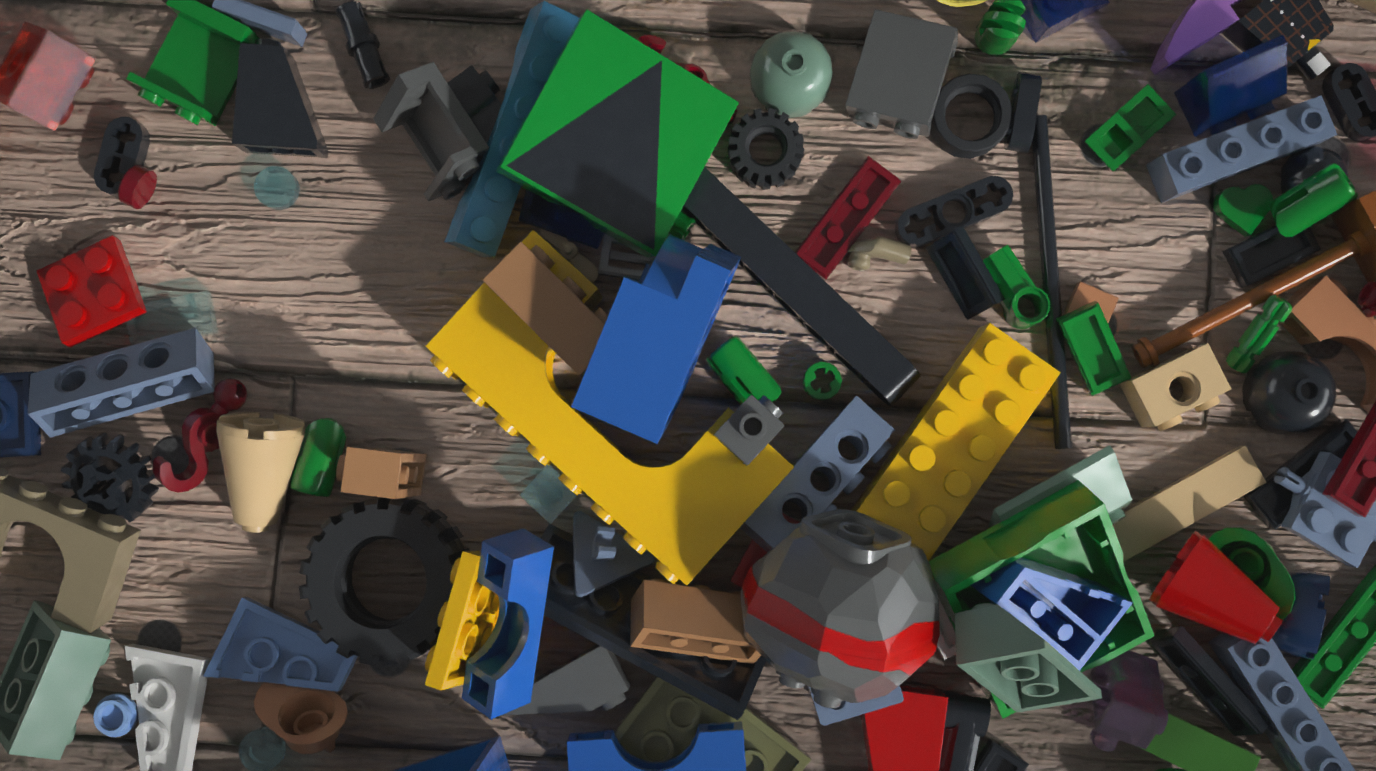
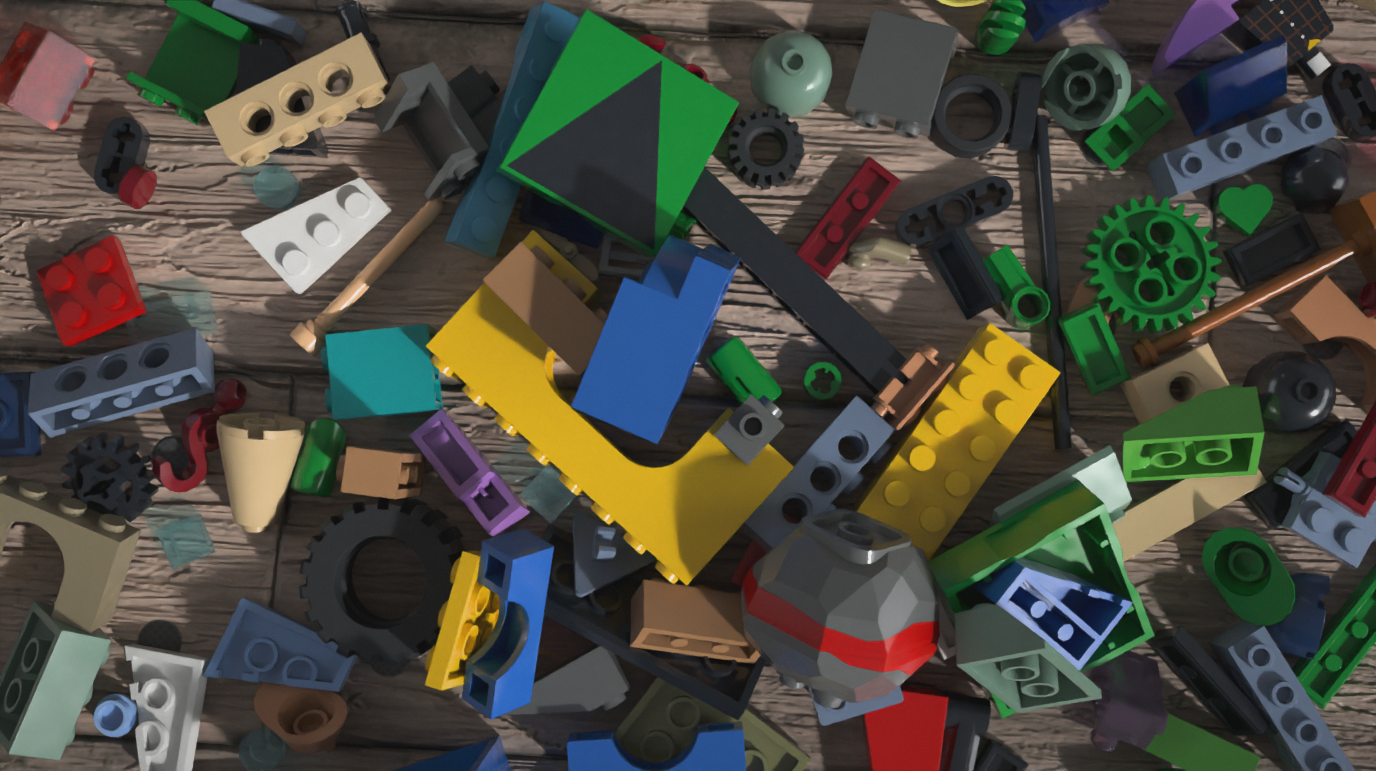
(186, 541): none -> clear light blue tile
(237, 117): none -> tan brick
(312, 333): none -> light nougat piece
(317, 233): none -> white wing
(381, 373): none -> teal brick
(469, 474): none -> medium lavender slope
(926, 374): none -> nougat hinge
(1086, 86): none -> sand green cylinder
(1180, 244): none -> green gear
(1201, 438): none -> bright green slope
(1216, 593): red cone -> none
(1259, 334): green axle -> none
(1312, 200): green arm -> none

